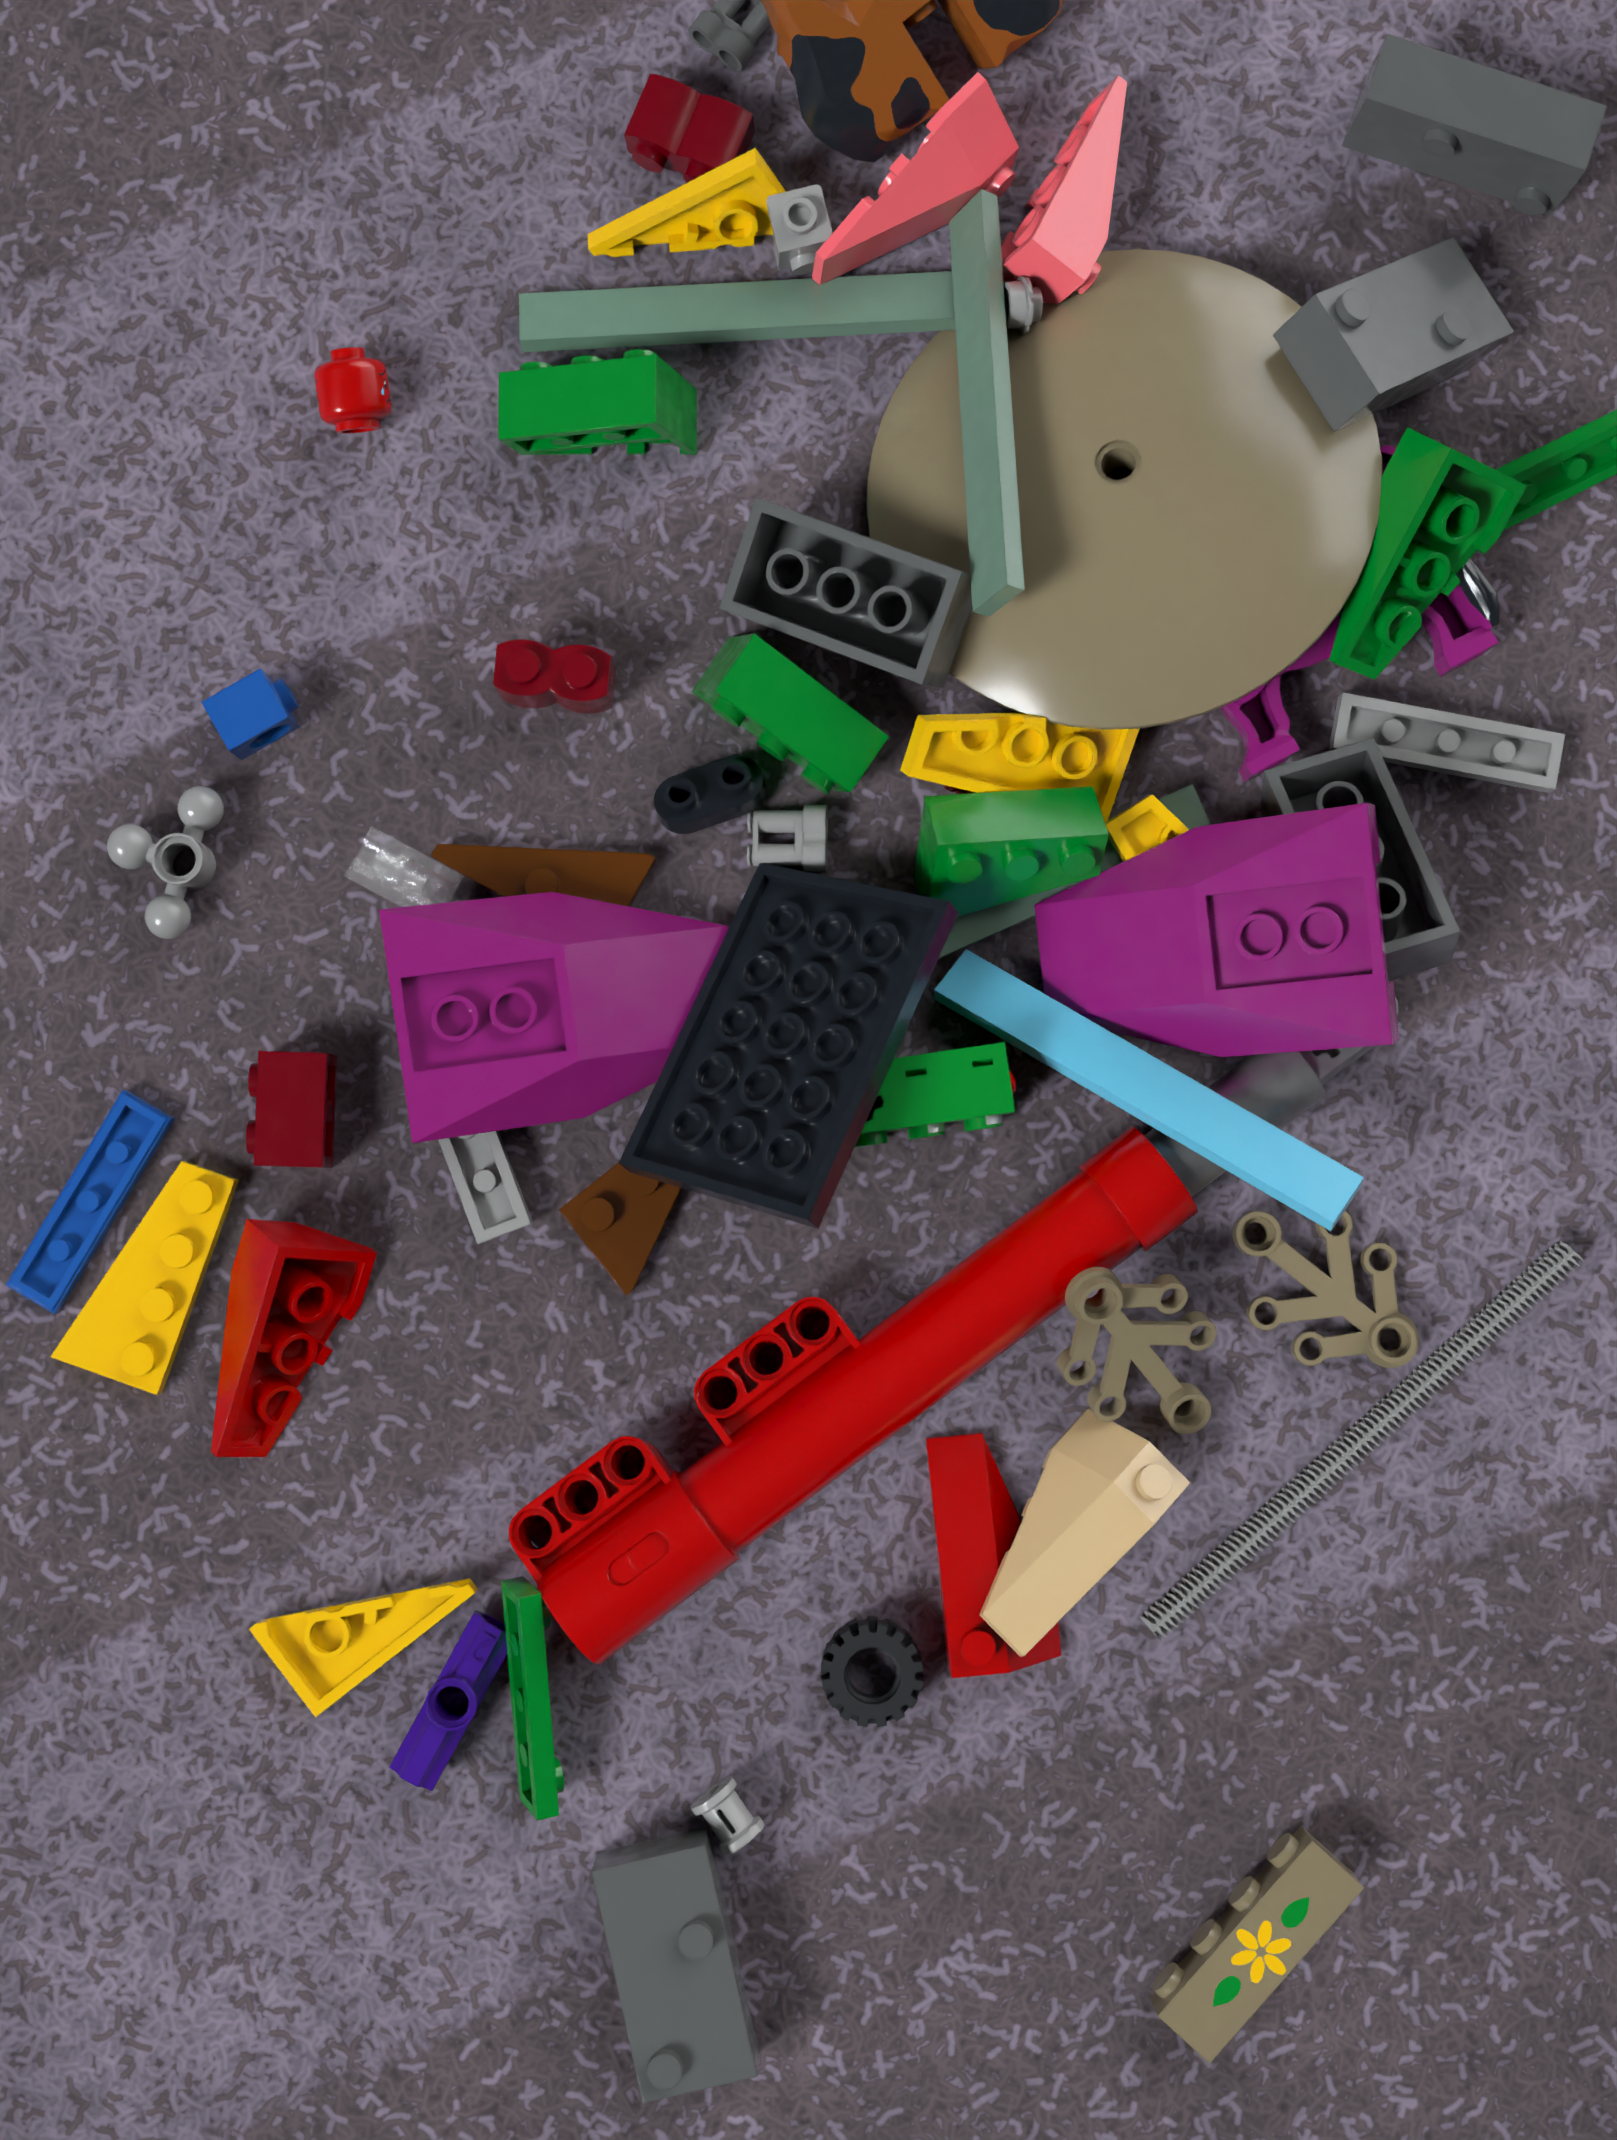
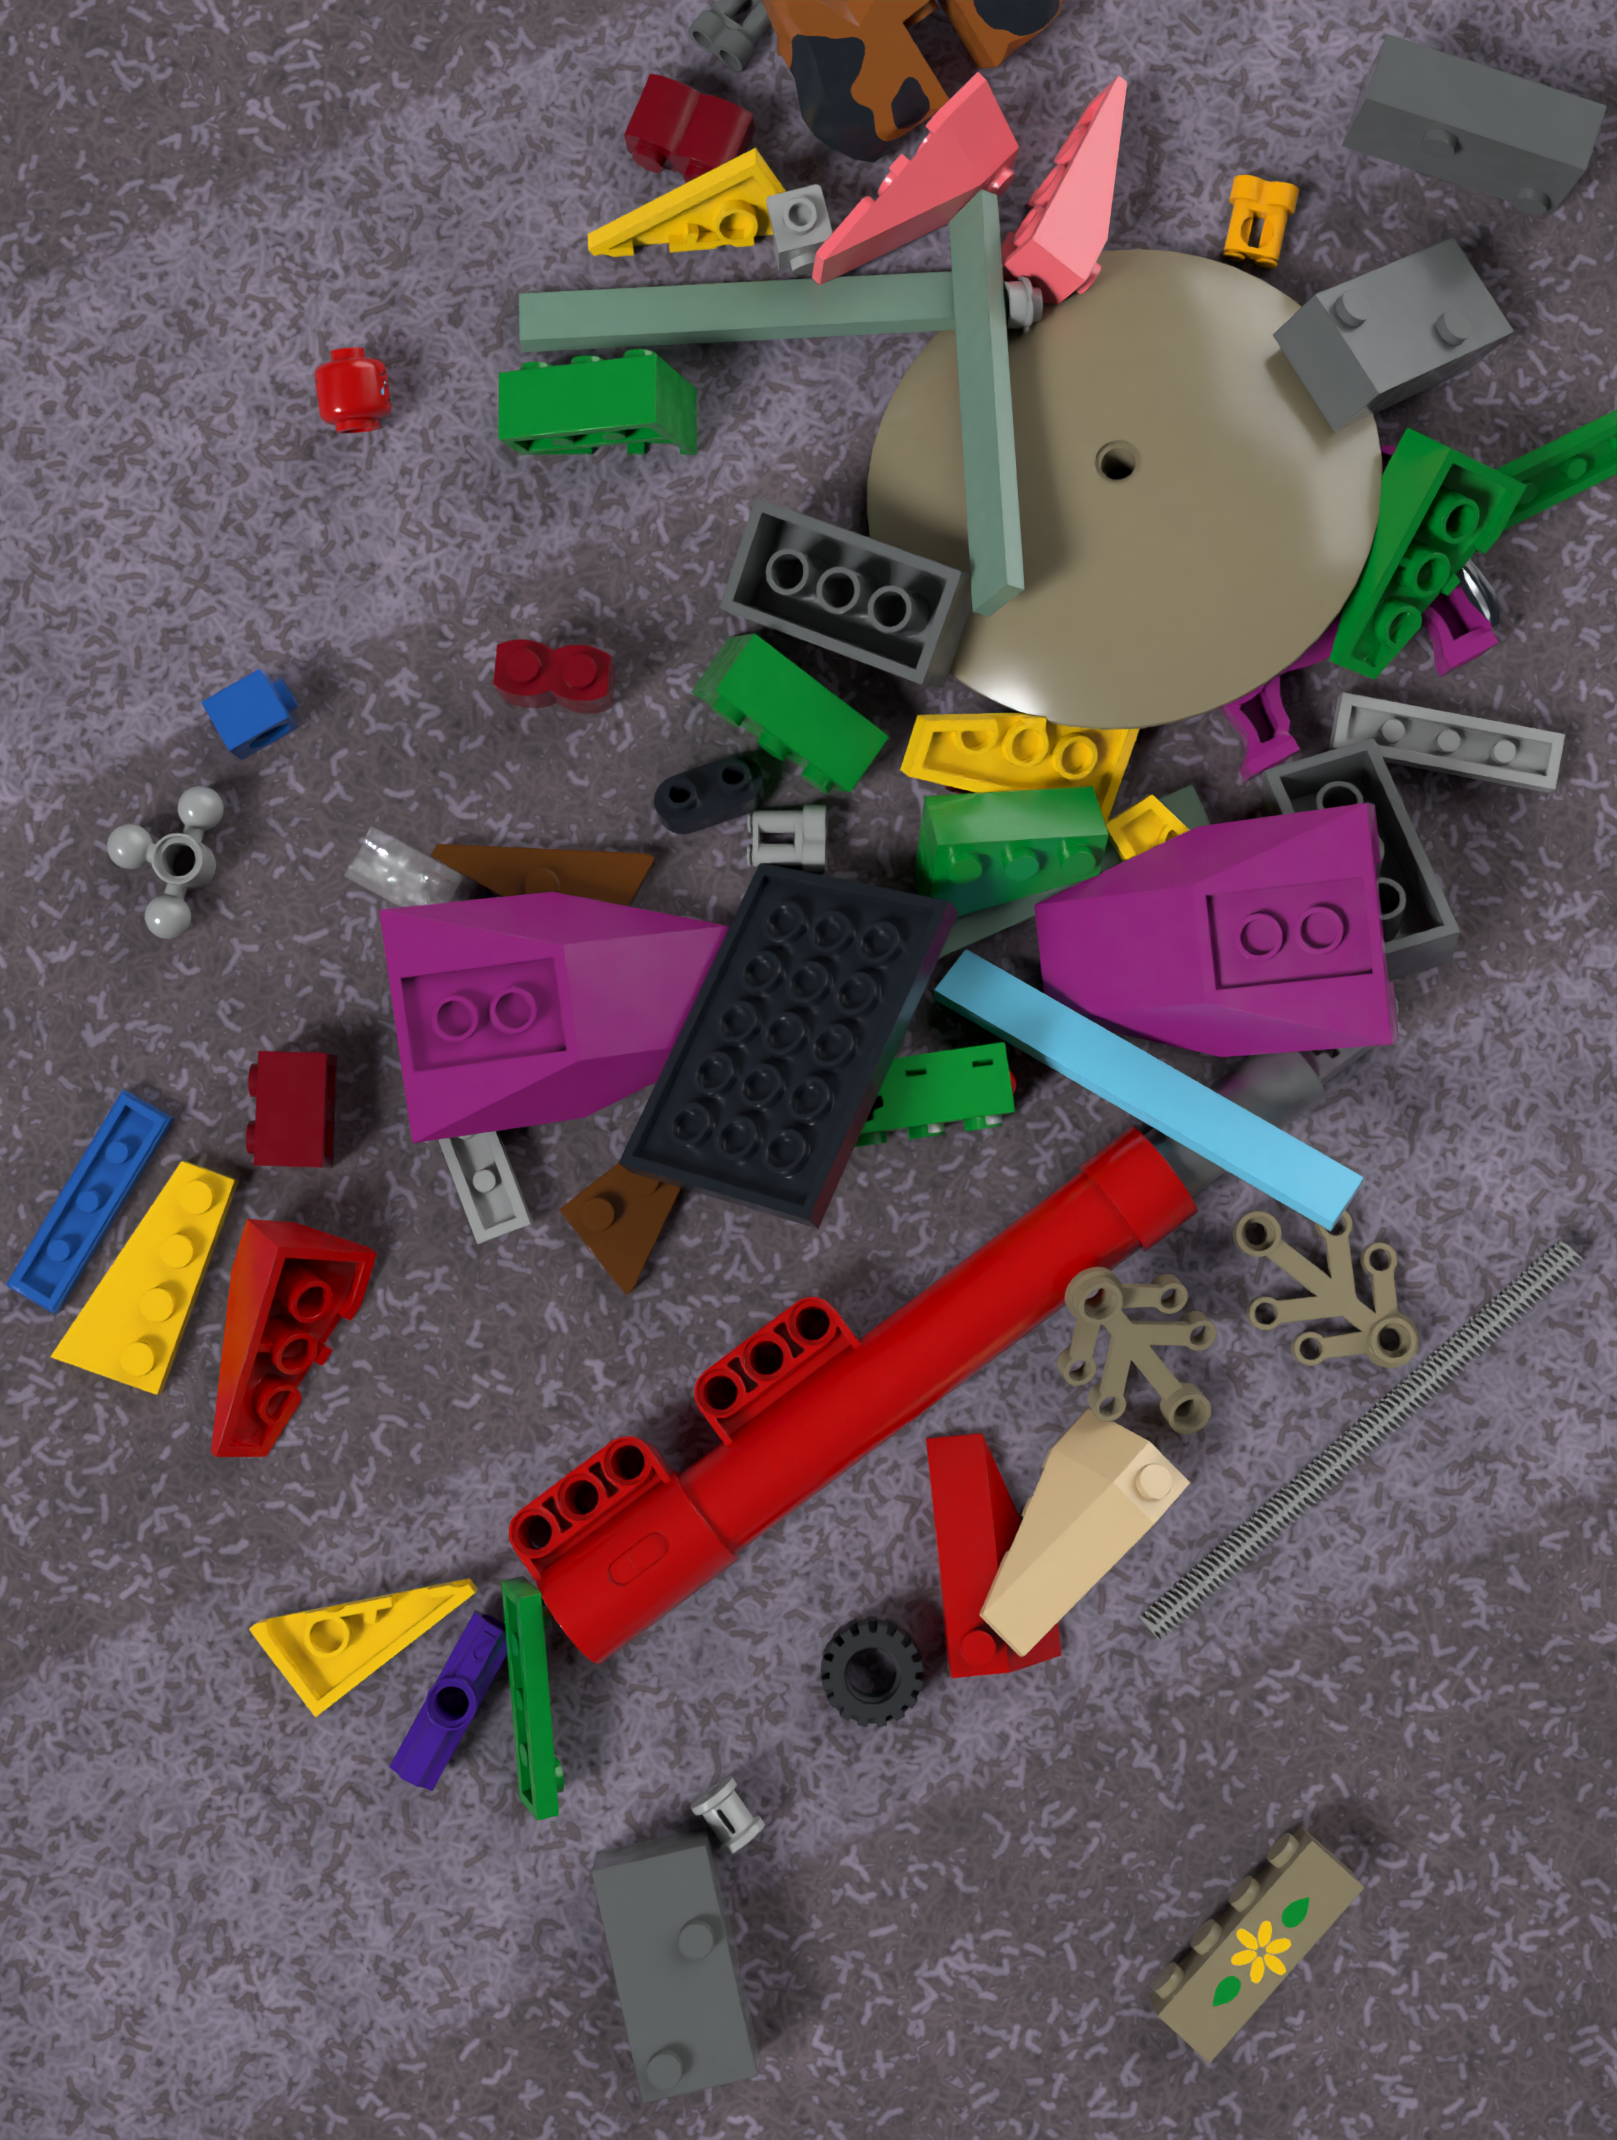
(1262, 200): none -> light orange piece

